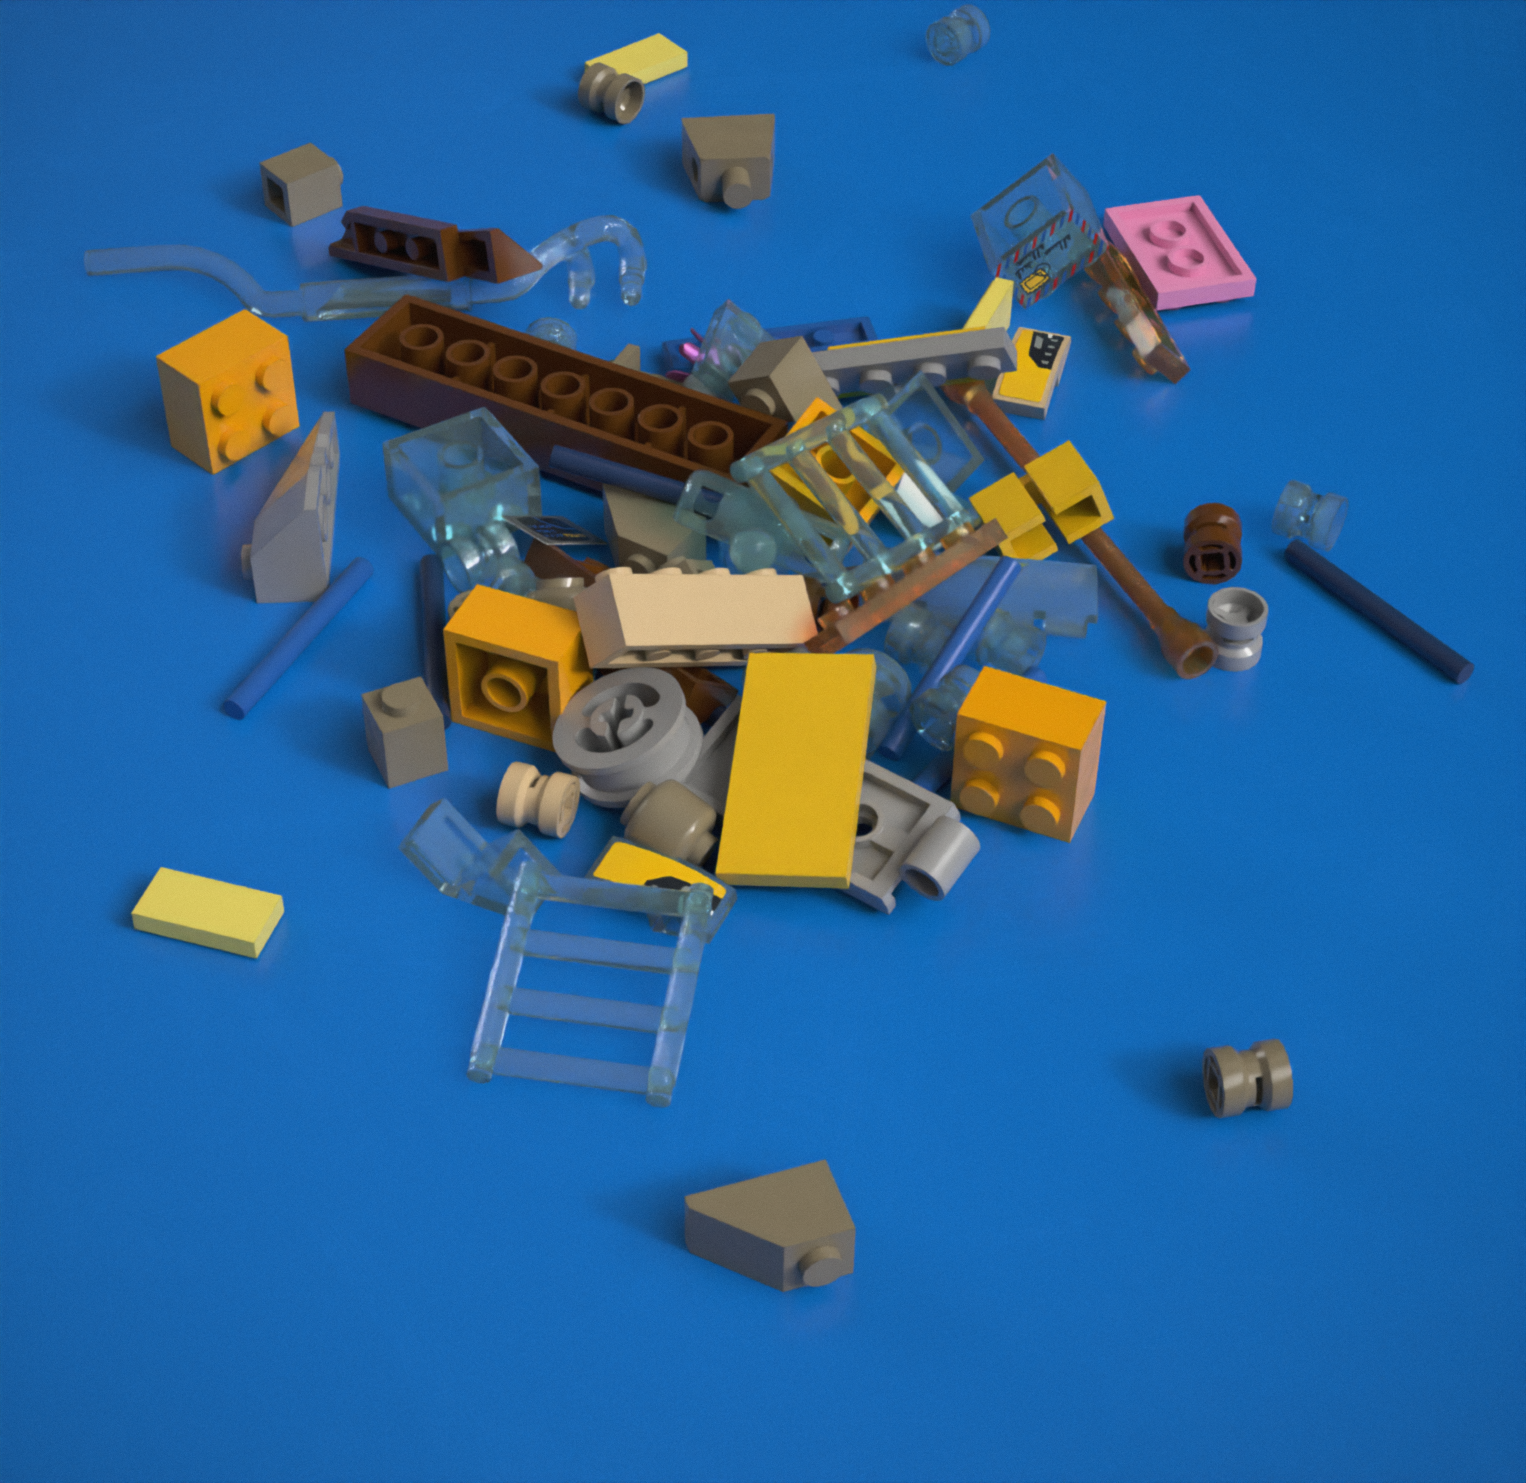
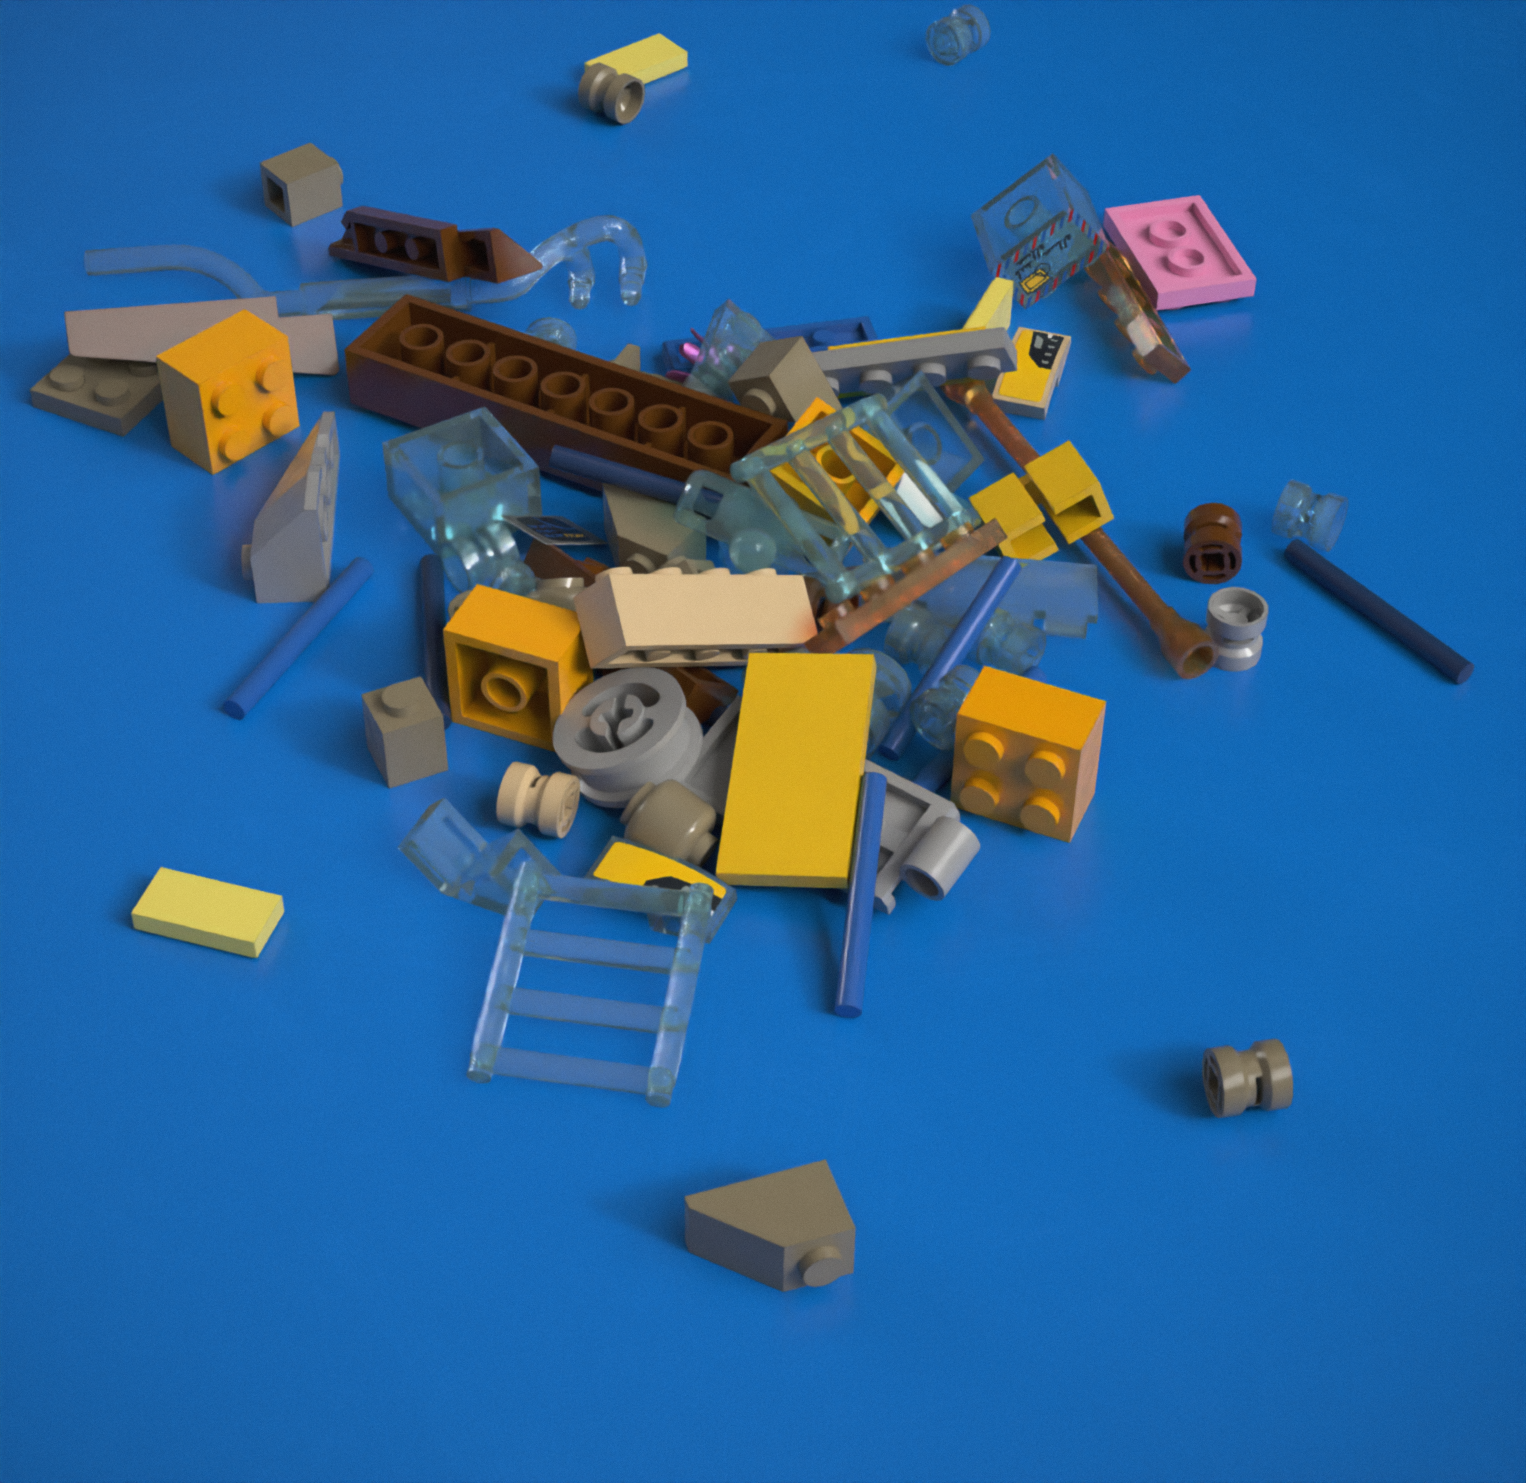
(100, 392): none -> dark tan plate
(149, 330): none -> wedge
(730, 157): dark tan torso -> none
(861, 896): none -> blue bar

